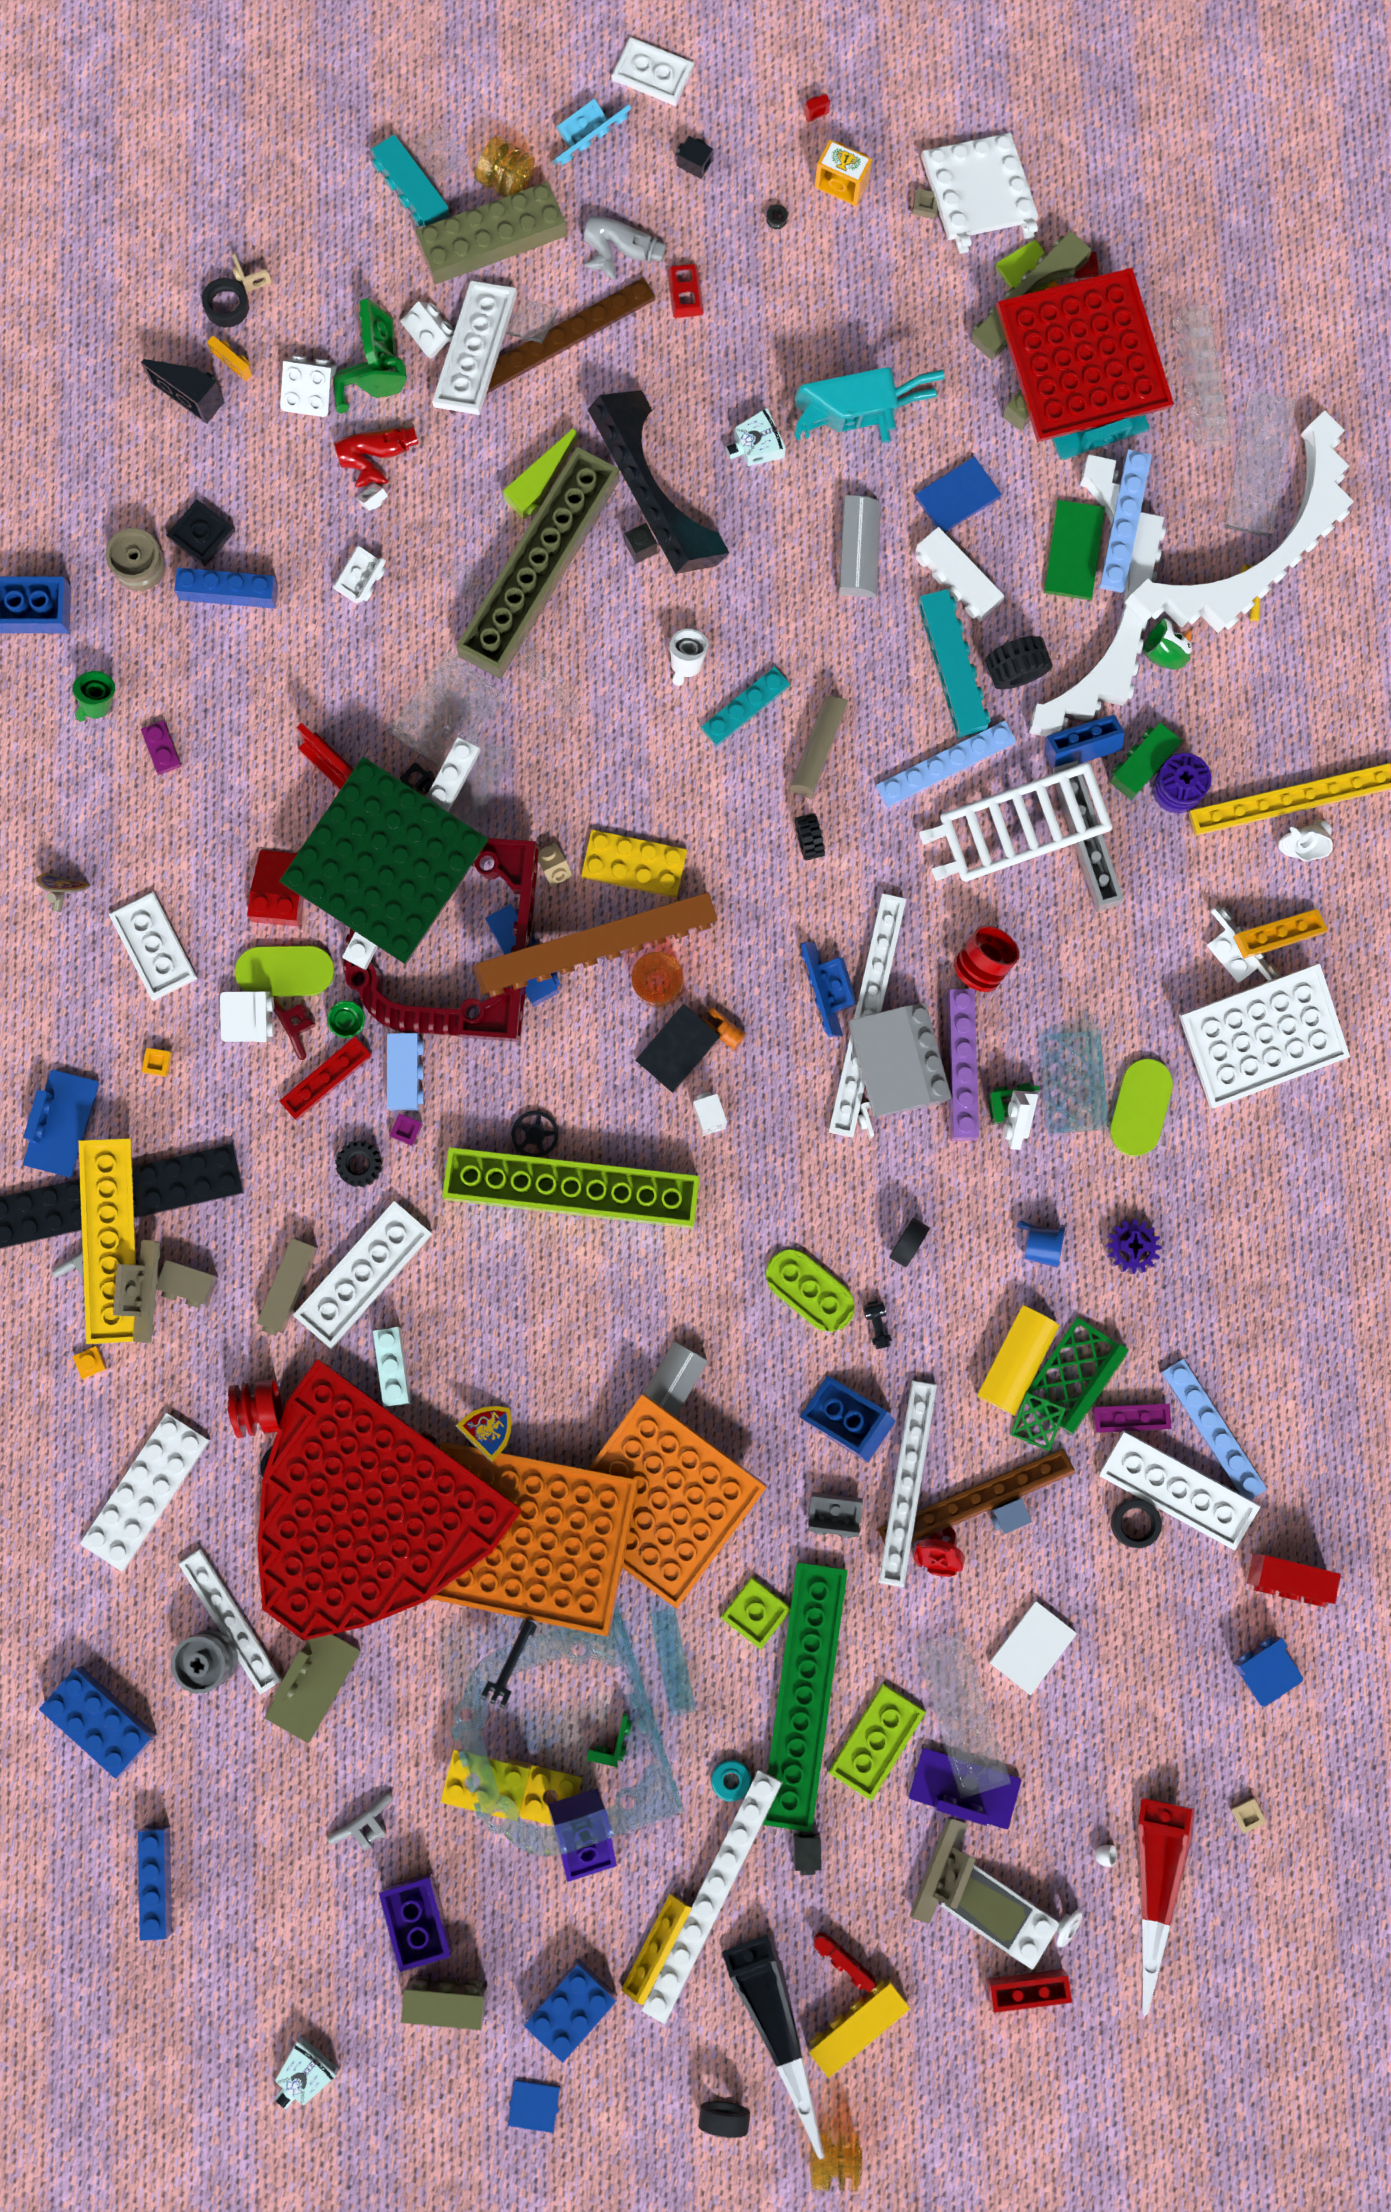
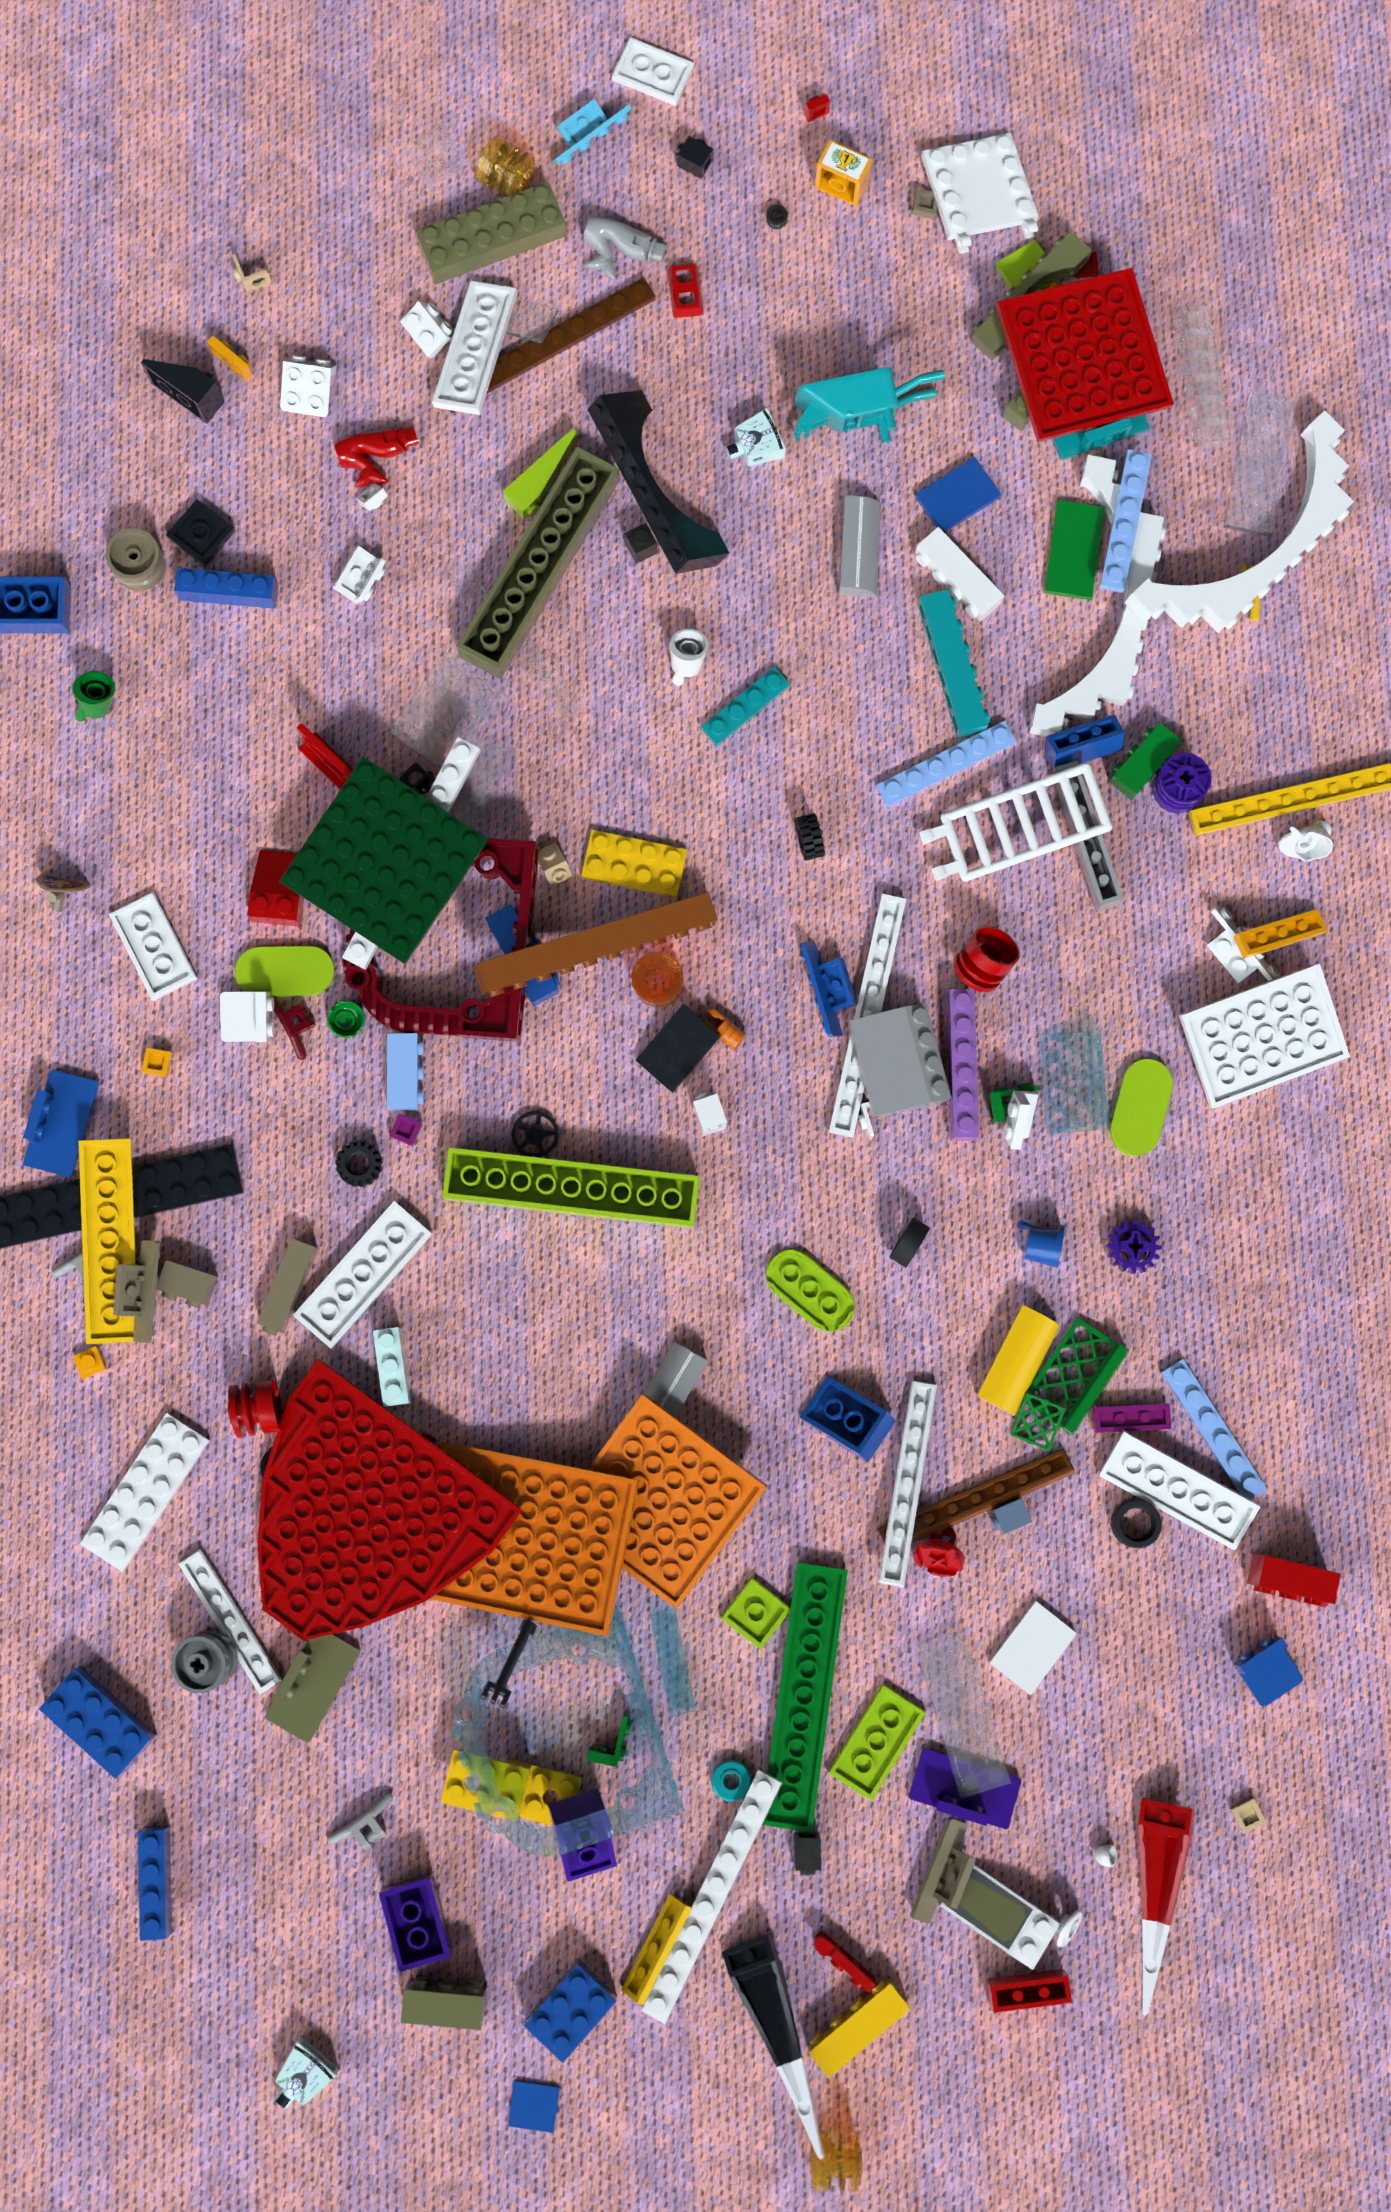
(161, 747): magenta plate -> none
(229, 319): black tyre -> none
(325, 1078): red plate -> none
(384, 372): green plate -> none
(409, 182): teal brick -> none
(487, 1429): shield -> none
(724, 2119): black tyre -> none
(818, 746): dark tan brick -> none
(835, 1515): dark grey bracket -> none
(874, 1312): black bar -> none
(1018, 662): black tyre -> none
(1167, 647): green piece -> none

